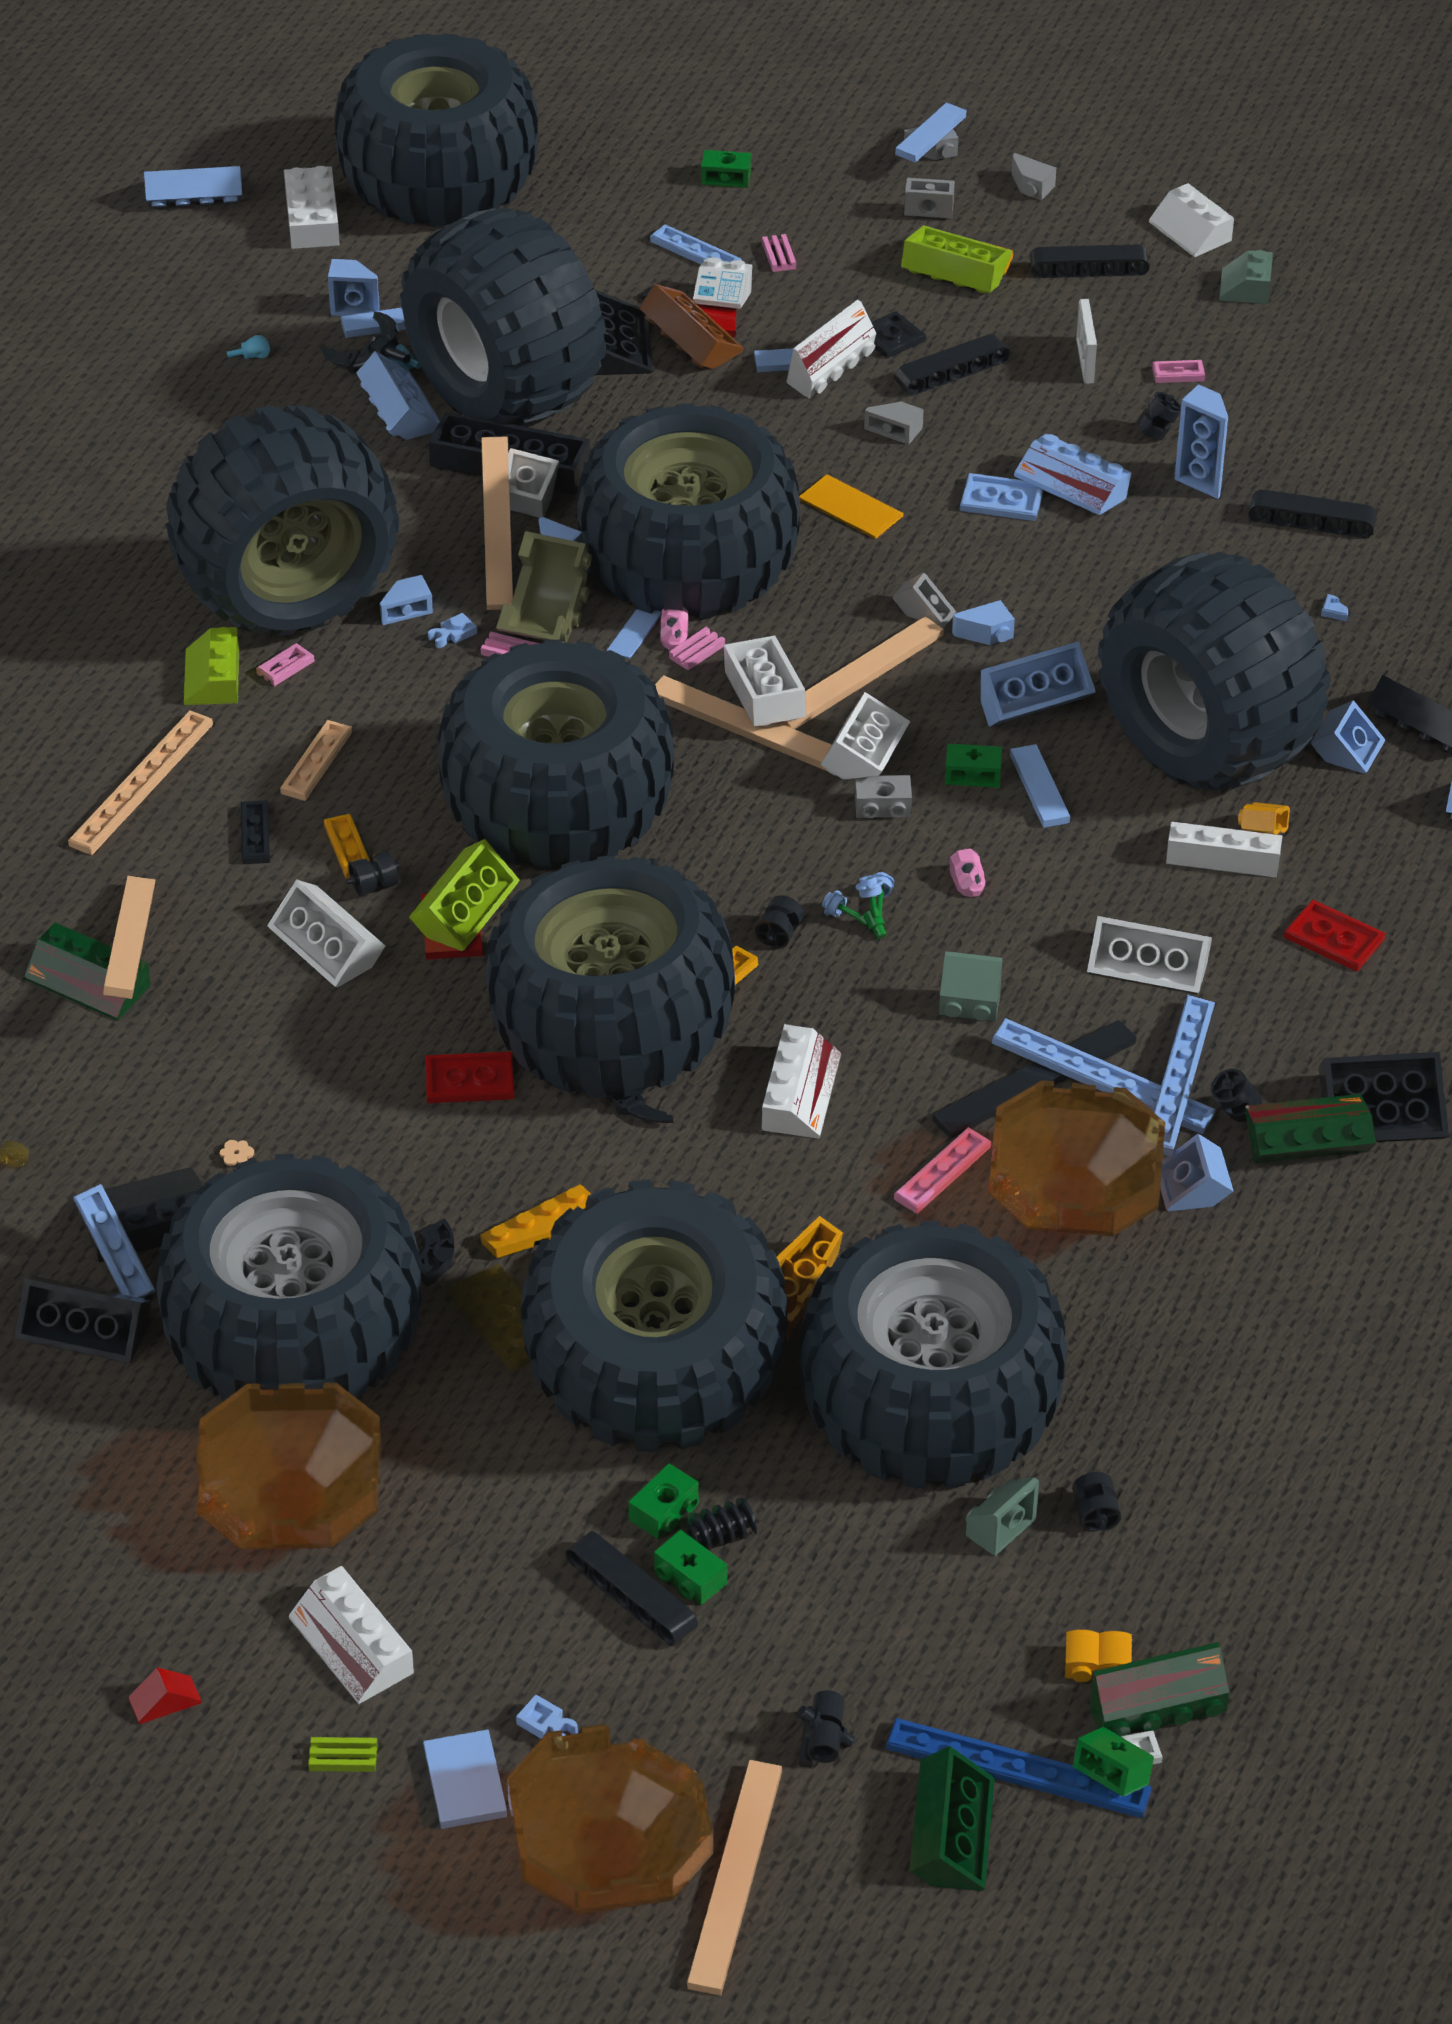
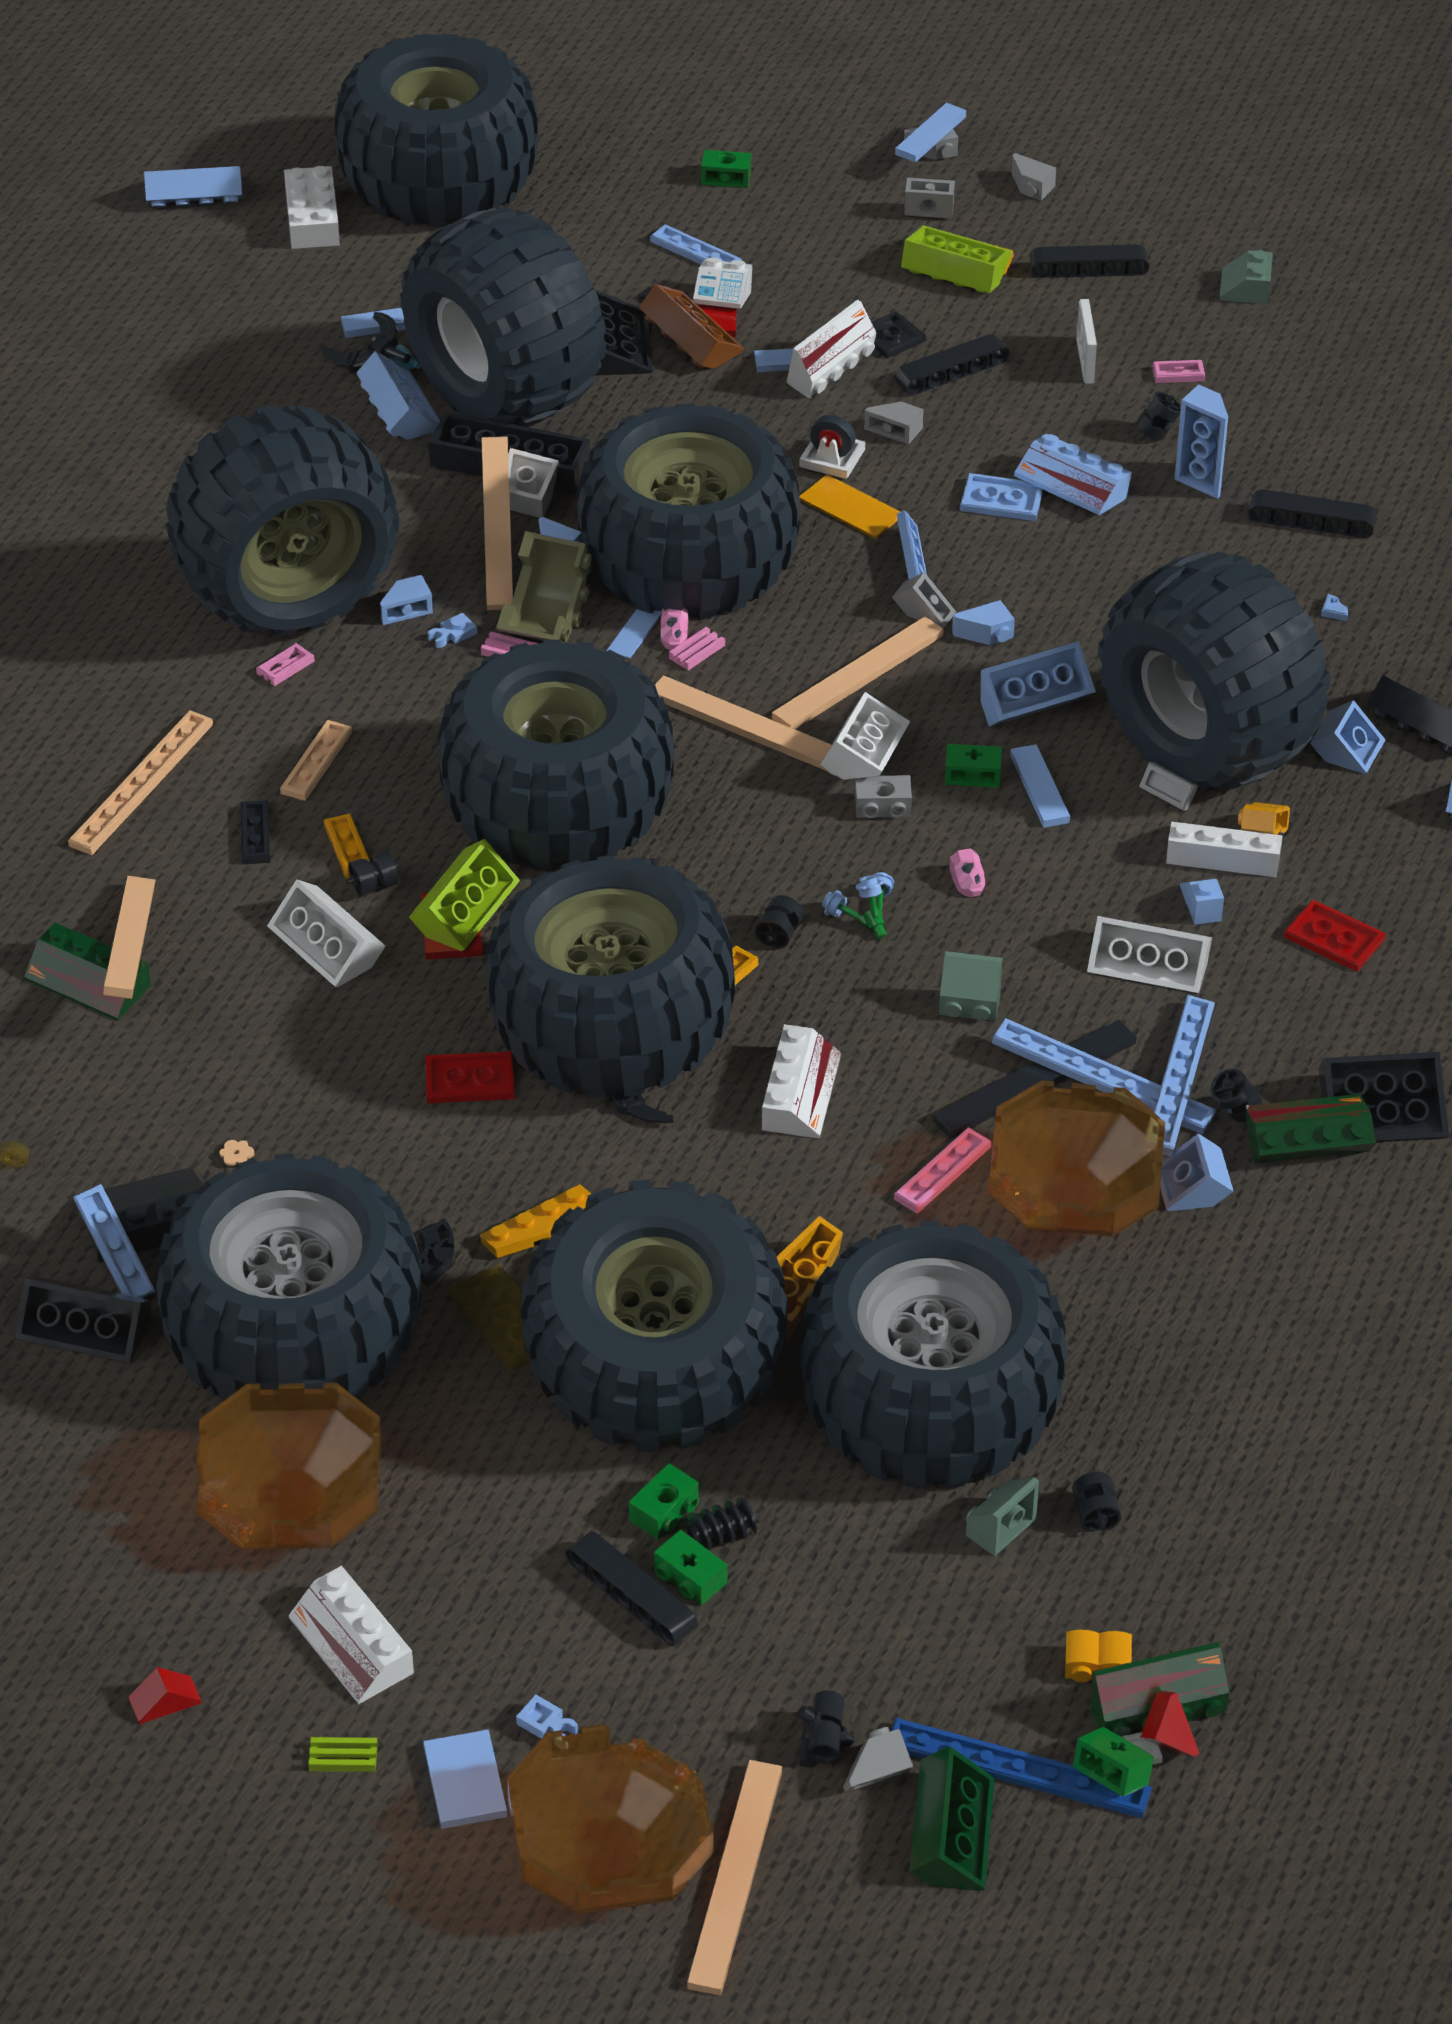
(212, 668): lime slope -> none
(254, 347): medium azure piece -> none
(352, 288): light blue slope -> none
(764, 681): white brick -> none
(769, 253): bright pink tile -> none
(832, 447): none -> plate
(879, 1759): none -> light grey slope
(911, 545): none -> light blue tile
(1168, 786): none -> light grey tile
(1168, 1725): none -> red slope
(1193, 220): white slope -> none
(1203, 900): none -> light blue slope

